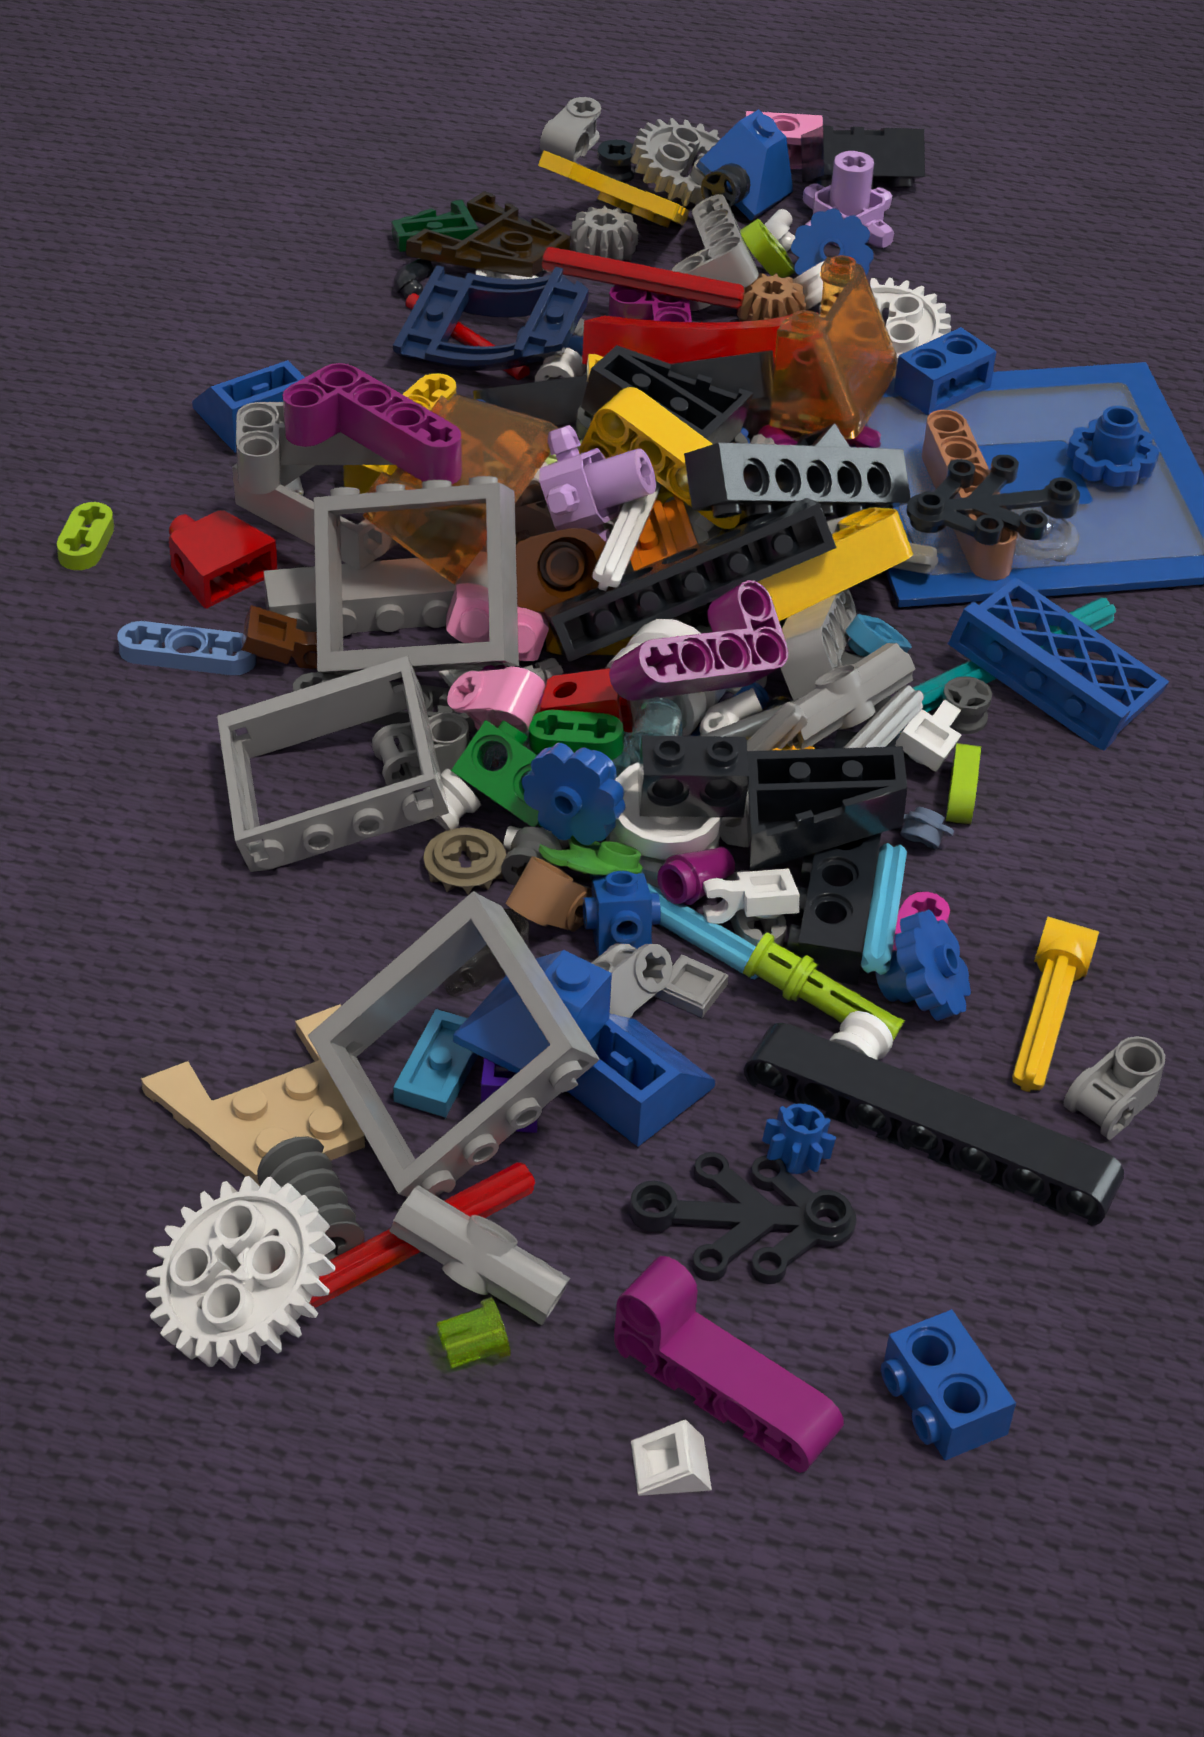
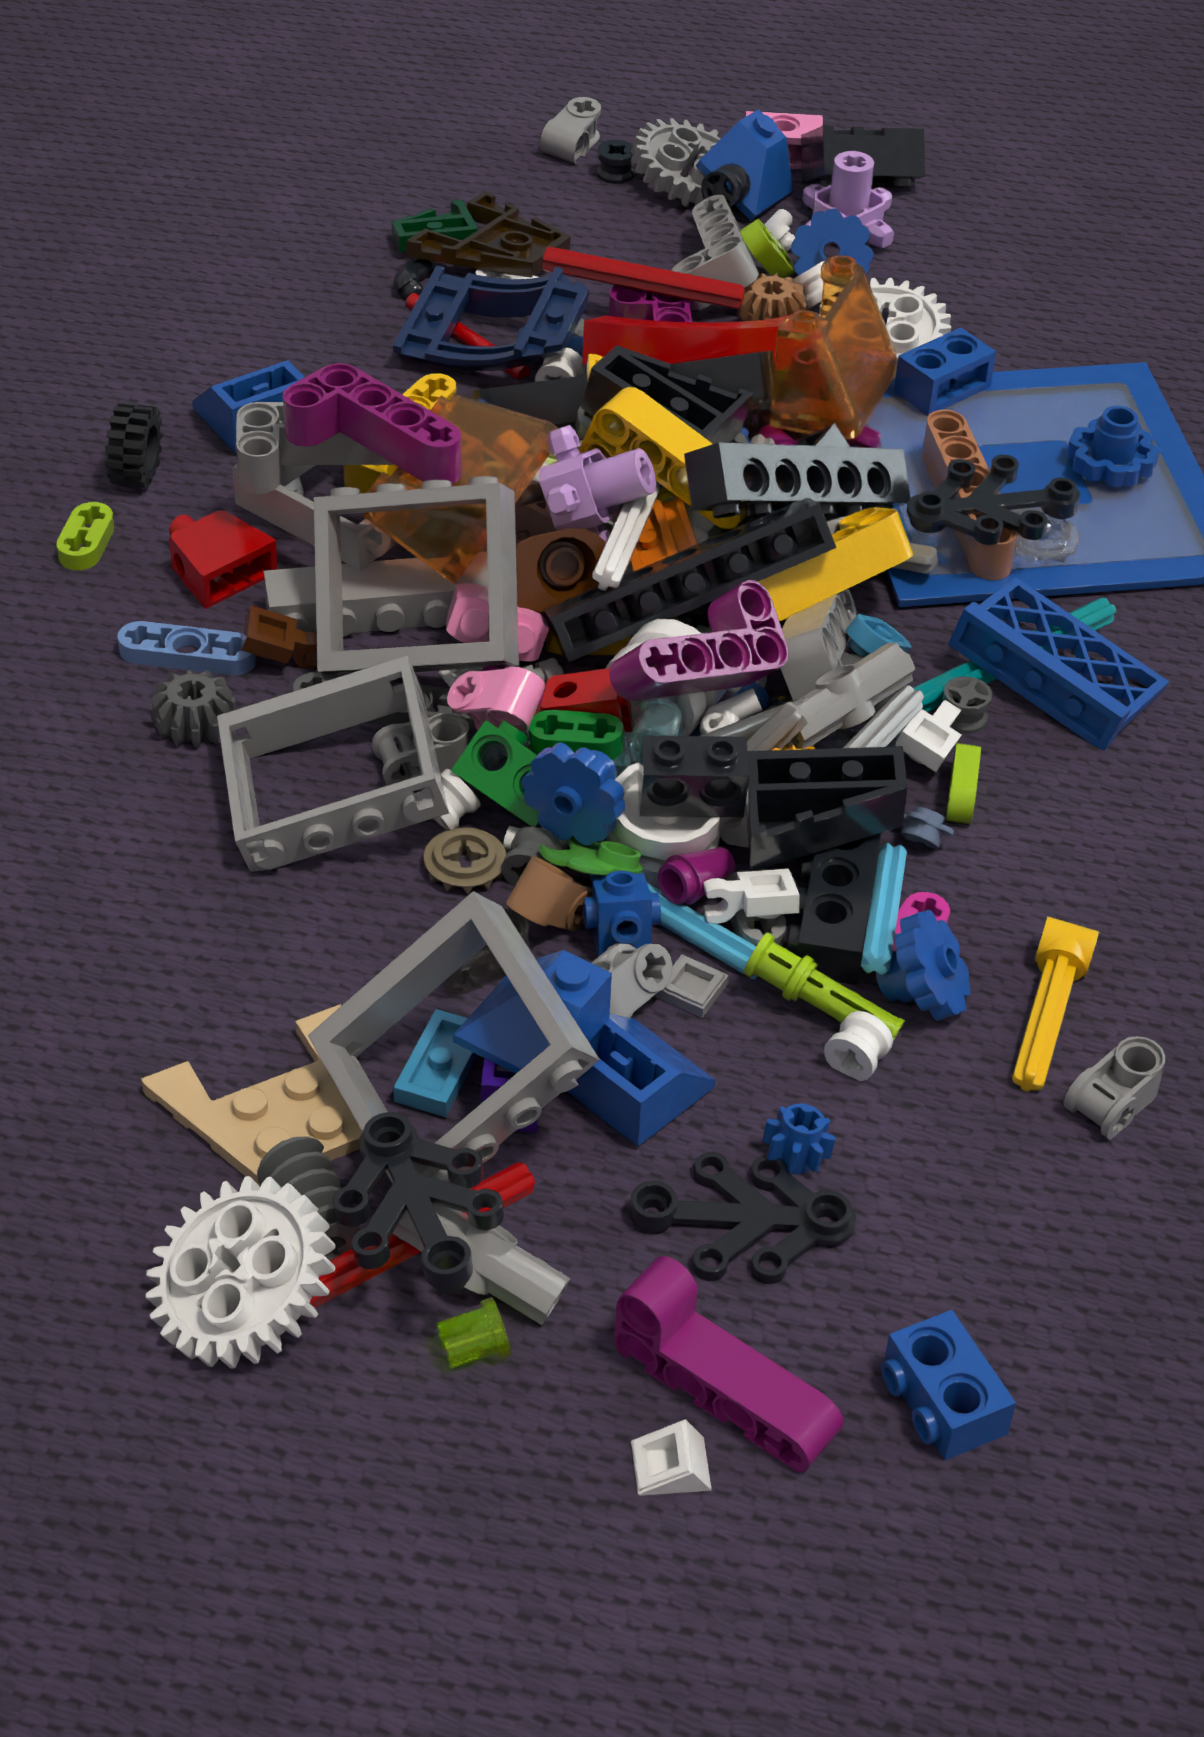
(133, 444): none -> black tyre
(190, 706): none -> dark grey gear
(393, 1145): none -> black plant
(604, 233): light grey gear -> none
(618, 193): yellow wing -> none
(937, 1121): black beam -> none

